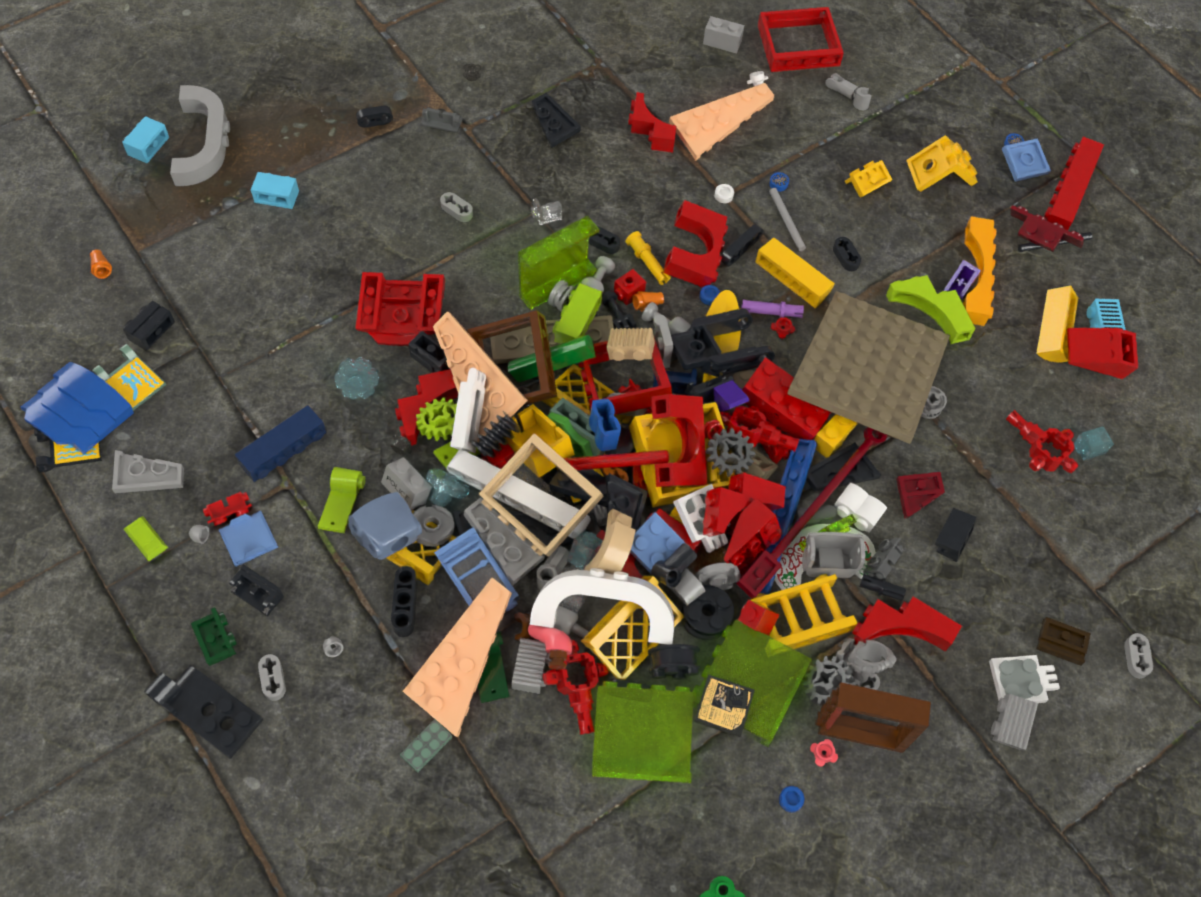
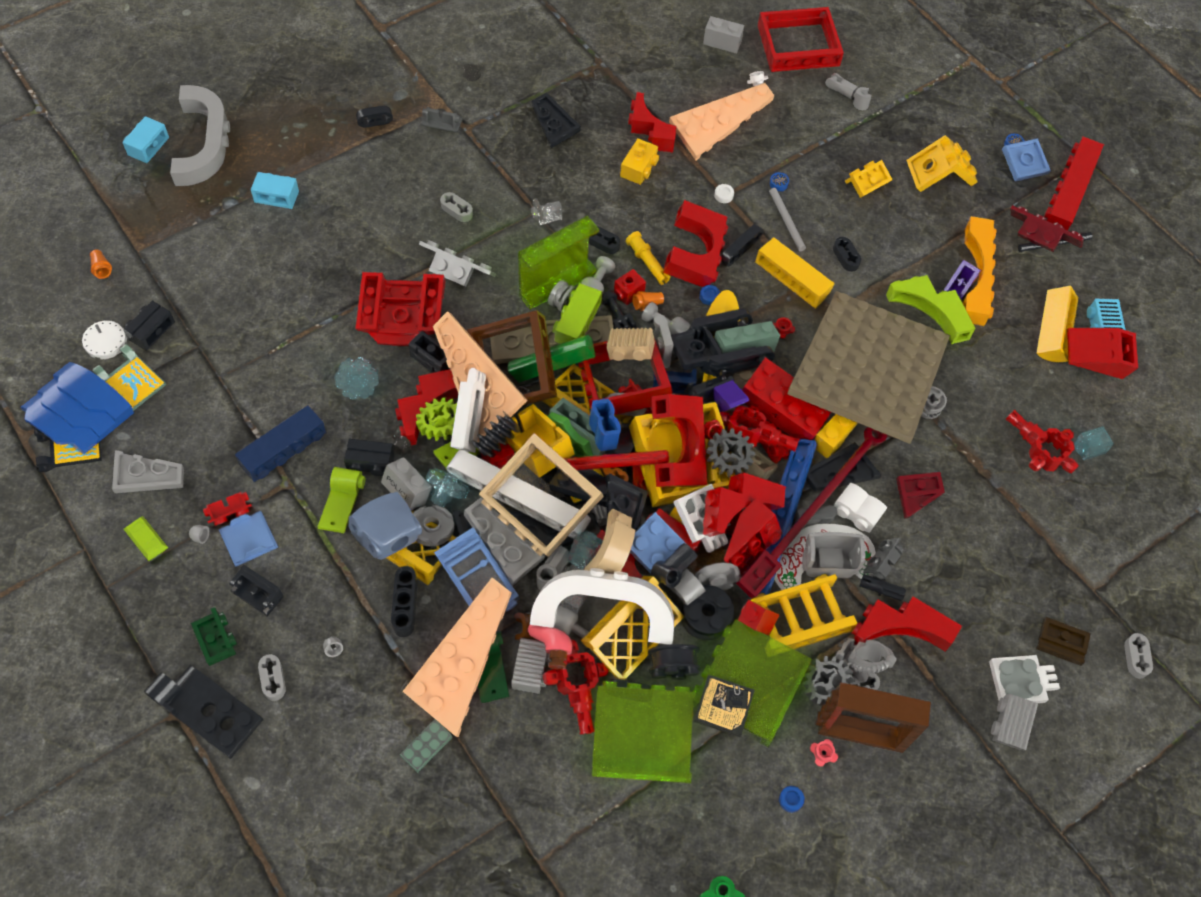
(104, 339): none -> white tile
(368, 456): none -> black brick
(453, 267): none -> light grey bracket
(639, 161): none -> yellow brick
(747, 336): none -> sand green brick
(780, 309): medium lavender pin -> none
(838, 526): clear neon green wing -> none
(955, 534): black hinge -> none

